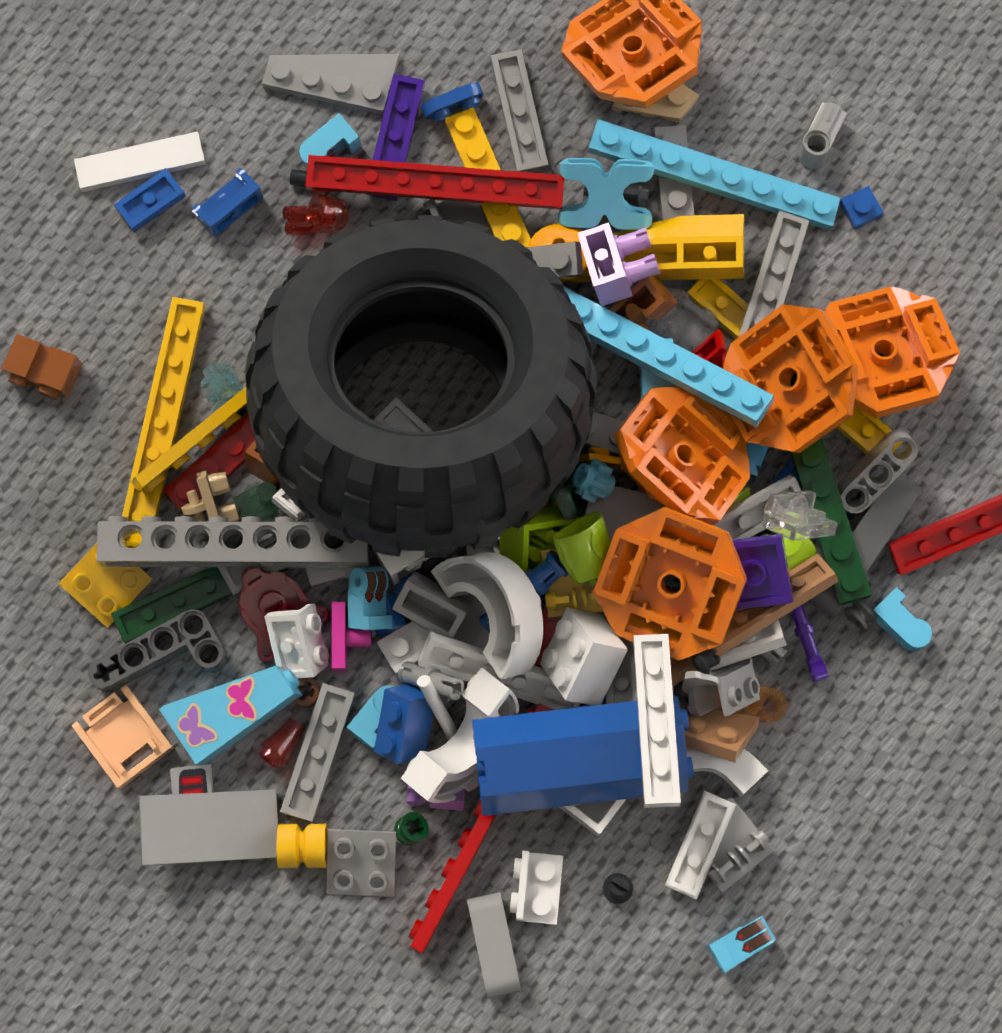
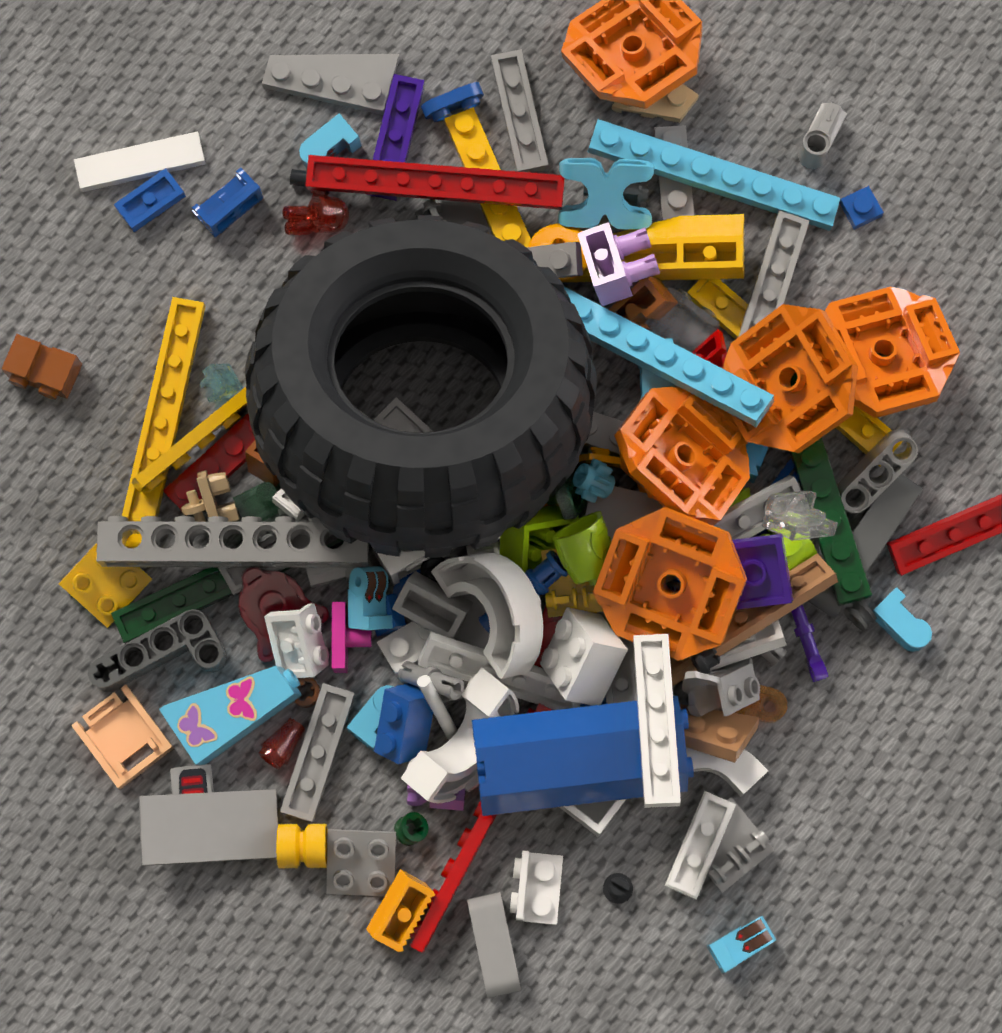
(400, 911): none -> light orange brick

